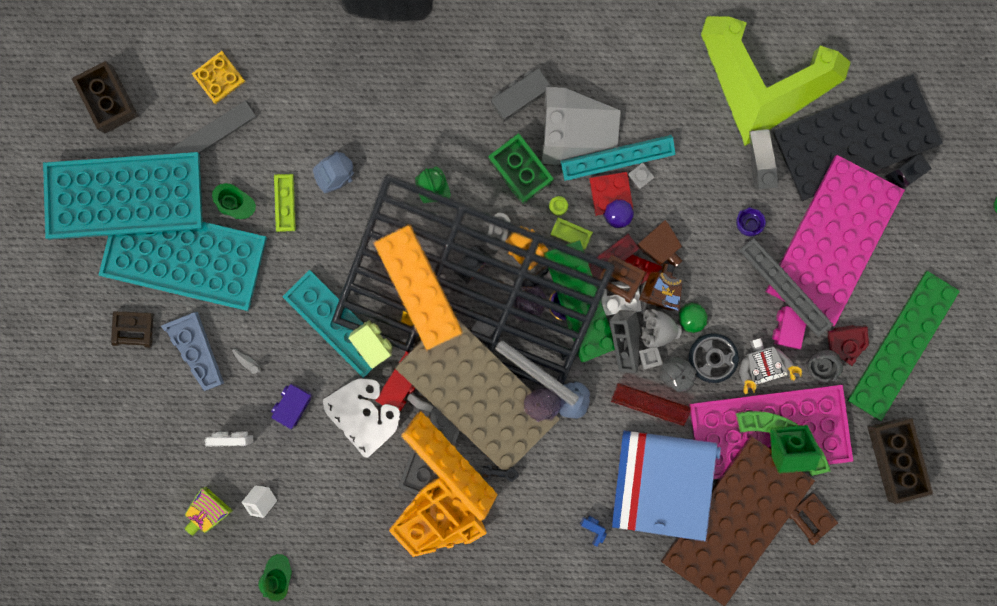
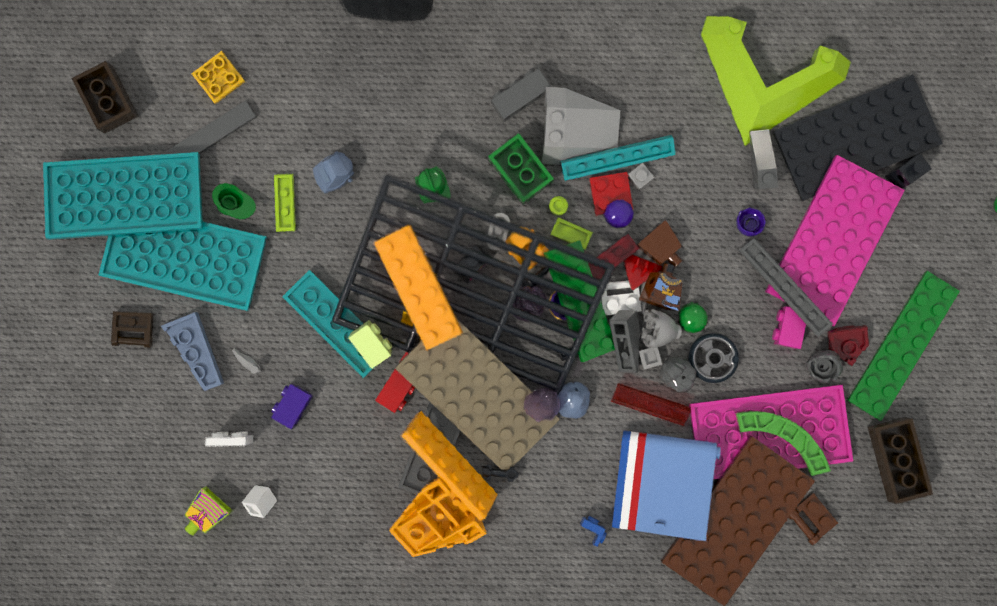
(276, 578): green piece -> none
(354, 422): piece -> none
(420, 402): light grey tile -> none
(483, 328): light grey plate -> none
(537, 372): light grey axle -> none
(626, 274): reddish brown plate -> none
(765, 365): torso -> none
(794, 449): green slope -> none

